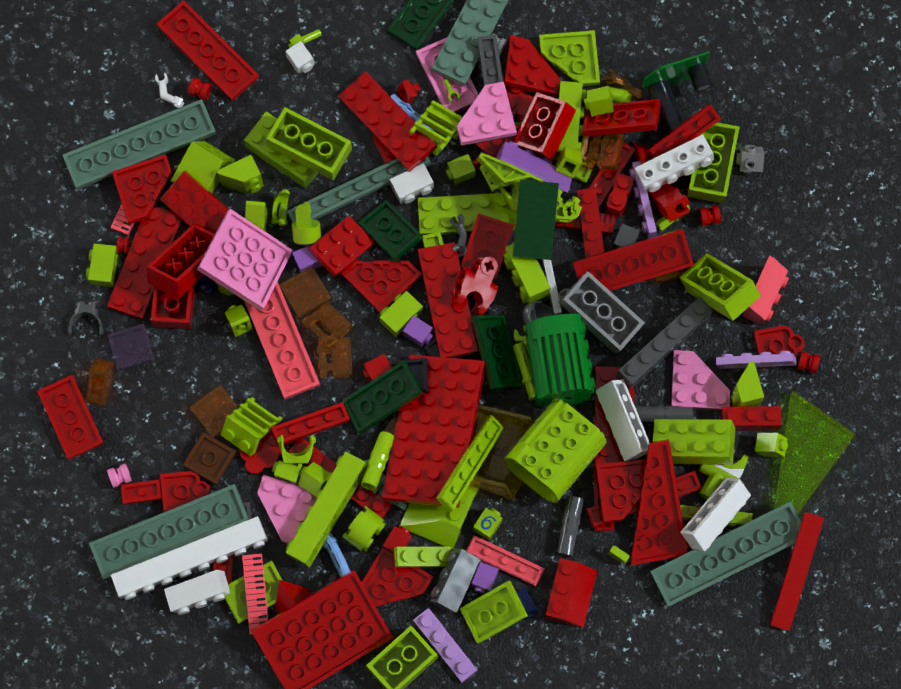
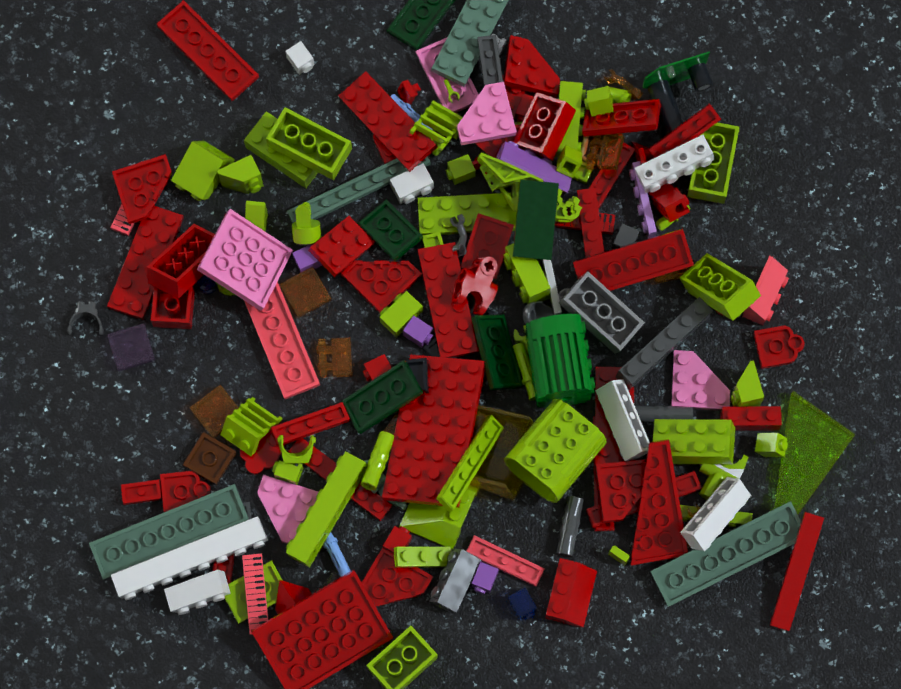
(70, 417): red plate -> none
(100, 381): clear orange slope -> none
(102, 265): lime brick -> none
(119, 475): bright pink wheel -> none
(123, 245): red bush -> none
(139, 143): sand green plate -> none
(175, 101): white arm -> none
(195, 203): red plate -> none
(200, 89): red wheel -> none
(238, 320): lime slope -> none
(282, 200): lime helmet -> none
(304, 39): lime bar -> none
(313, 478): lime brick -> none
(331, 320): clear orange plate -> none
(363, 529): lime brick -> none
(445, 645): lavender plate -> none
(488, 523): lime brick -> none
(493, 612): lime plate -> none
(573, 54): lime plate -> none
(621, 192): red brick -> none
(709, 215): red wheel -> none
(750, 159): light grey brick -> none
(765, 359): lavender plate -> none
(812, 363): red wheel -> none

